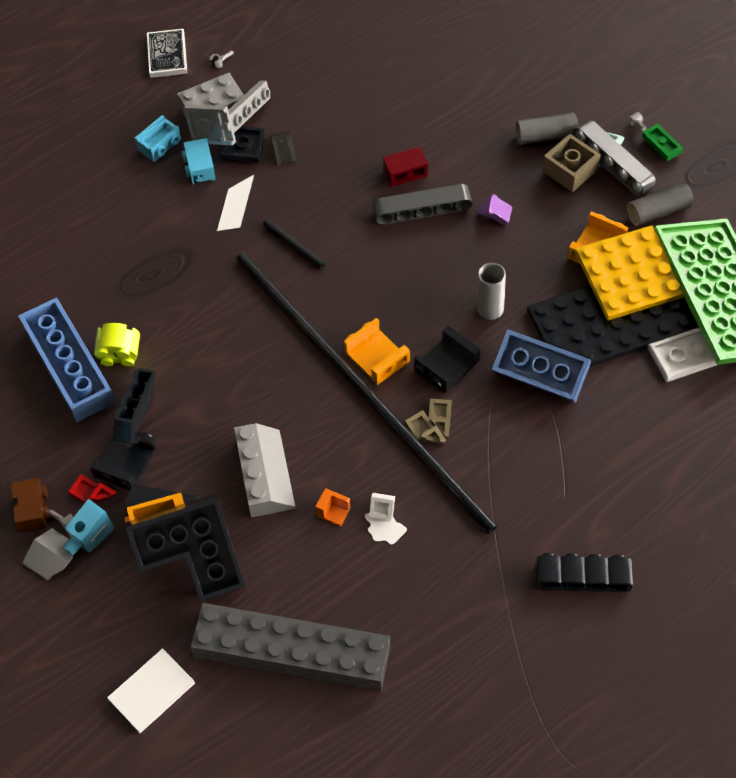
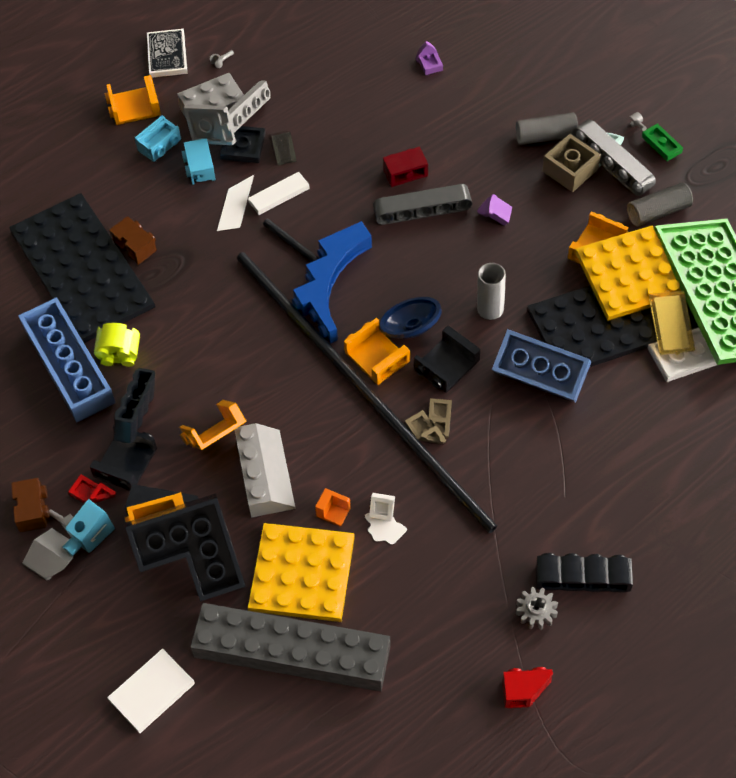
(81, 266): none -> black plate
(131, 236): none -> reddish brown brick
(133, 104): none -> light orange panel
(232, 419): none -> light orange panel
(278, 193): none -> white tile
(301, 572): none -> yellow plate
(334, 254): none -> blue arch
(411, 318): none -> dark blue dish
(429, 59): none -> medium lavender tile
(524, 687): none -> red slope
(527, 606): none -> light grey gear
(671, 322): none -> clear yellow piece

